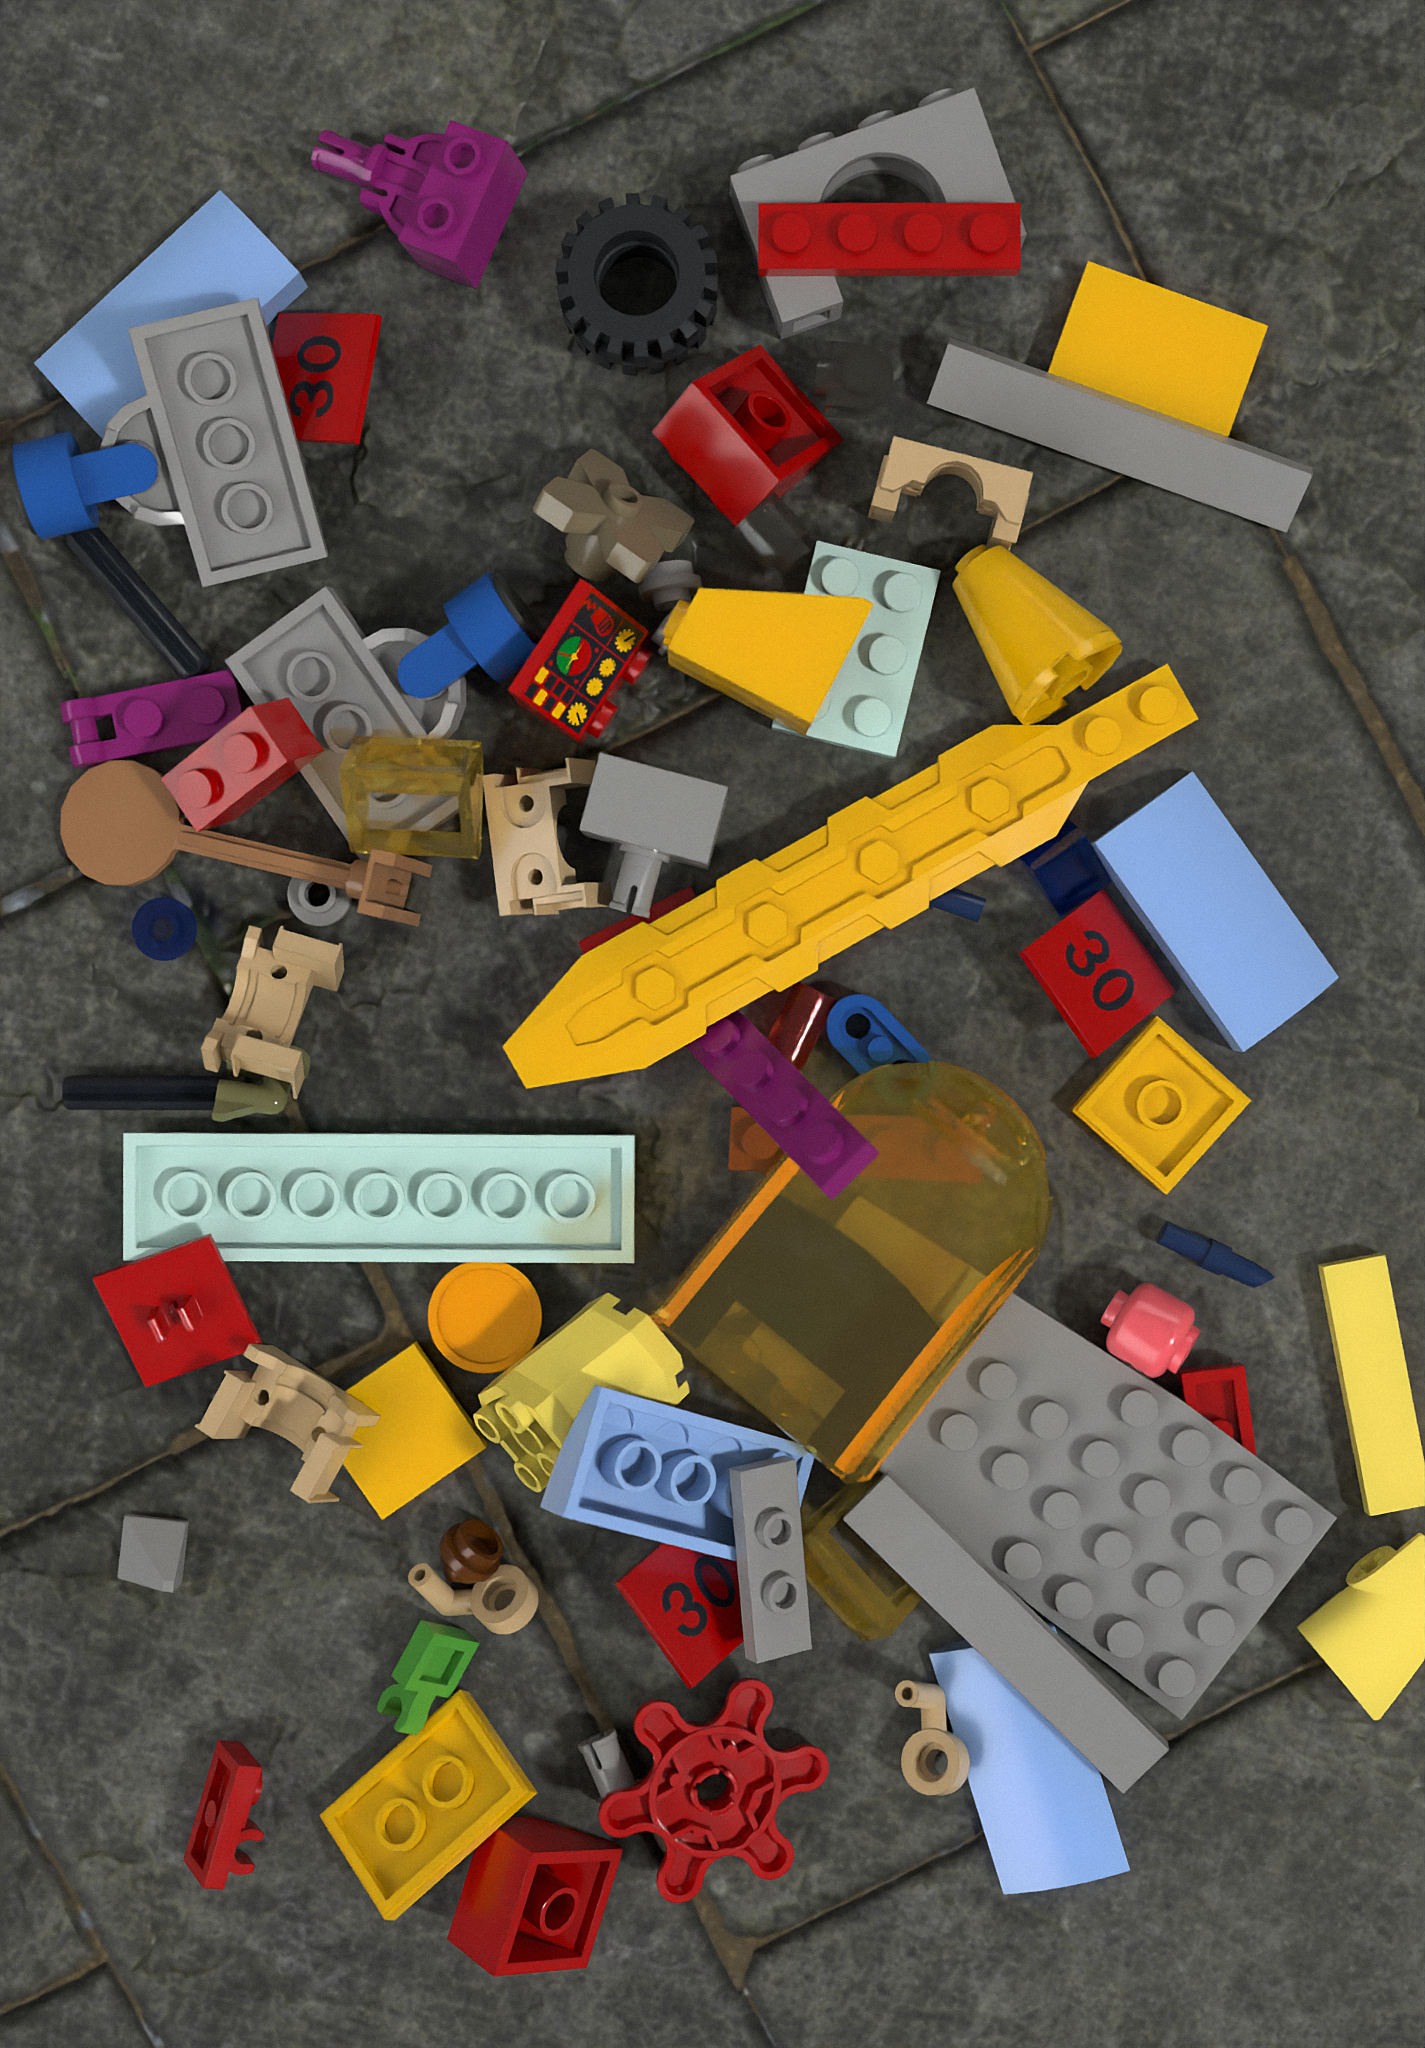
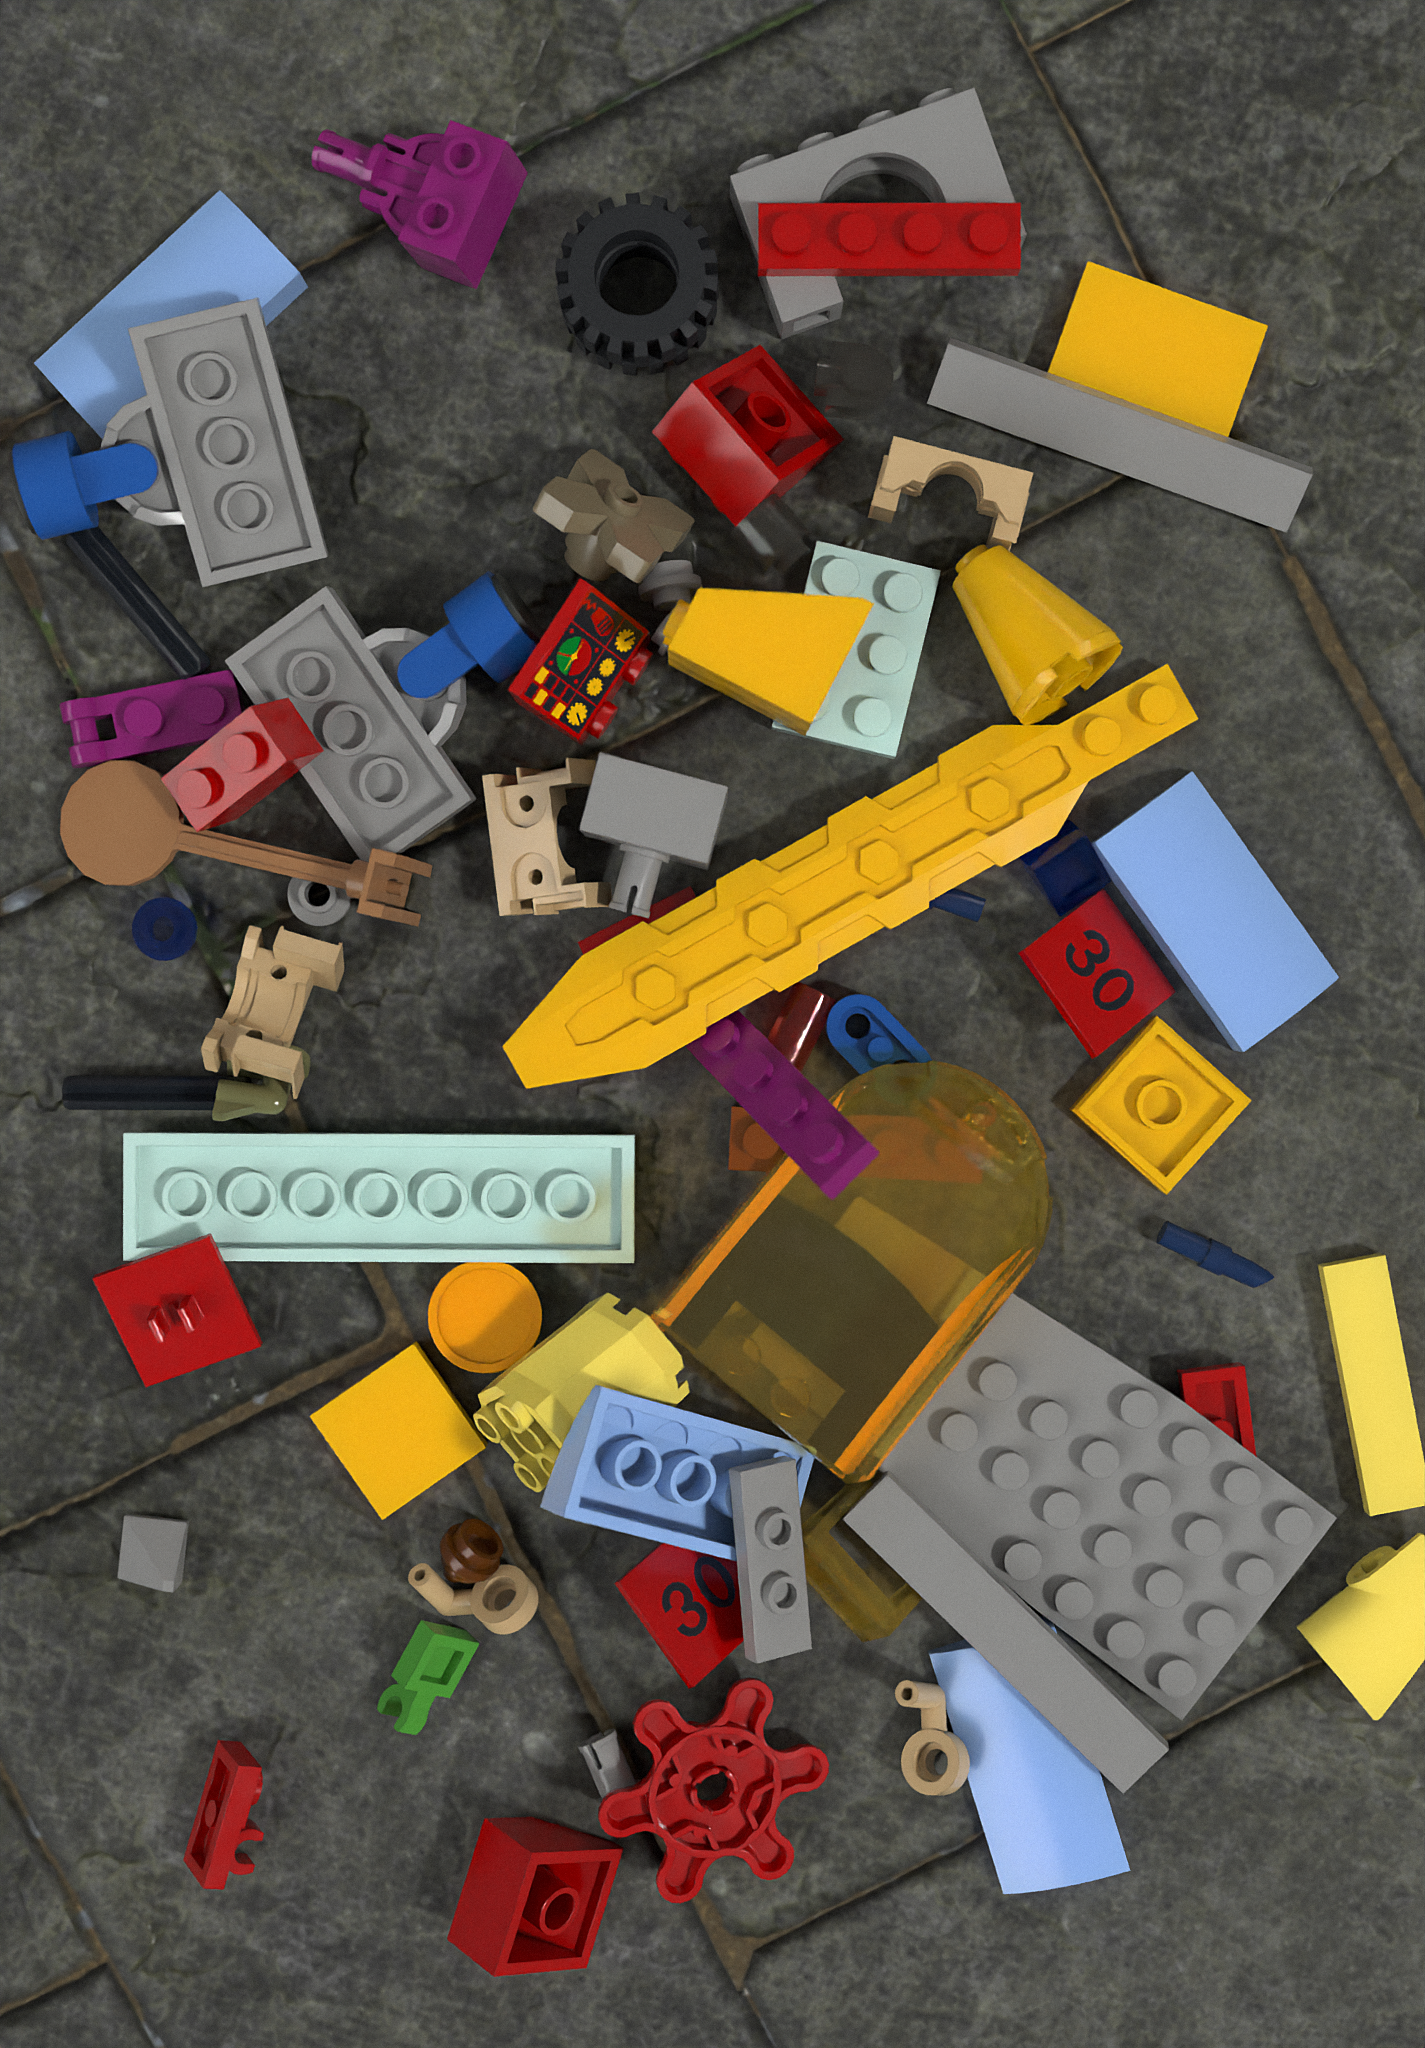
(295, 1405): tan piece -> none
(326, 372): red piece -> none
(413, 768): clear yellow tile -> none
(427, 1805): yellow tile -> none
(1150, 1329): coral head -> none

